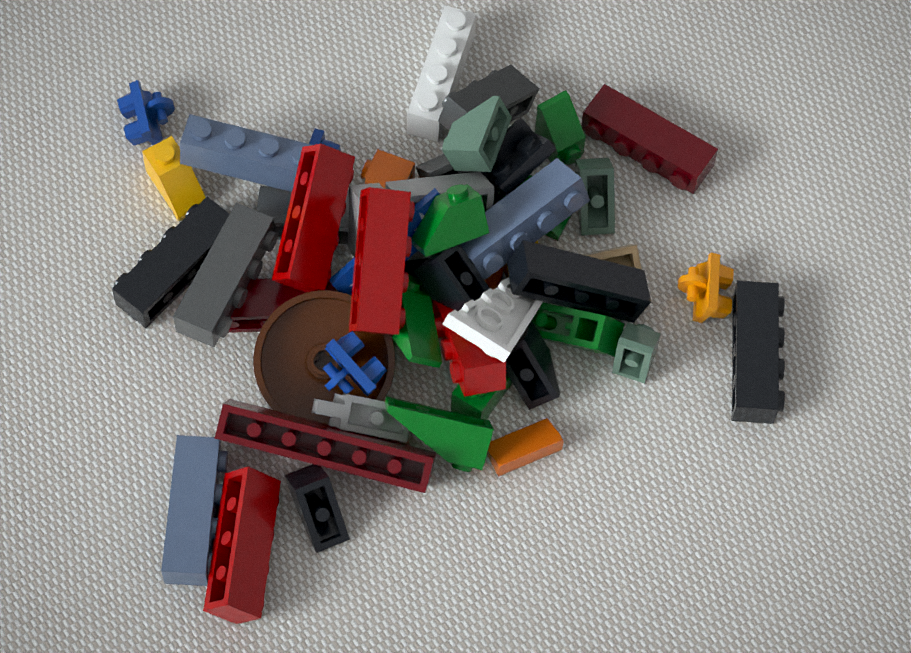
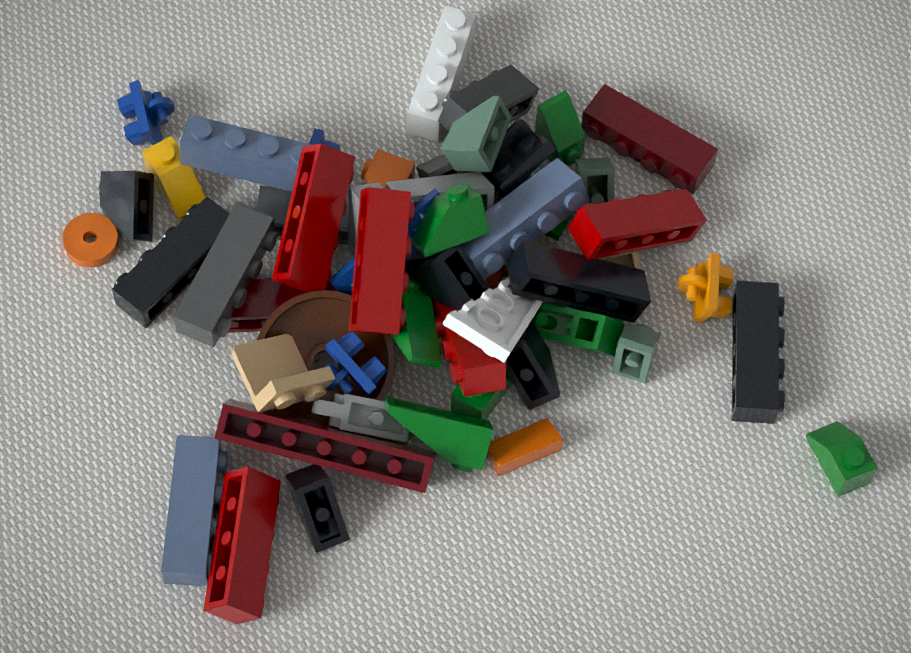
(93, 253): none -> orange piece
(129, 202): none -> black slope
(278, 374): none -> tan bracket
(636, 223): none -> red brick
(842, 457): none -> green slope

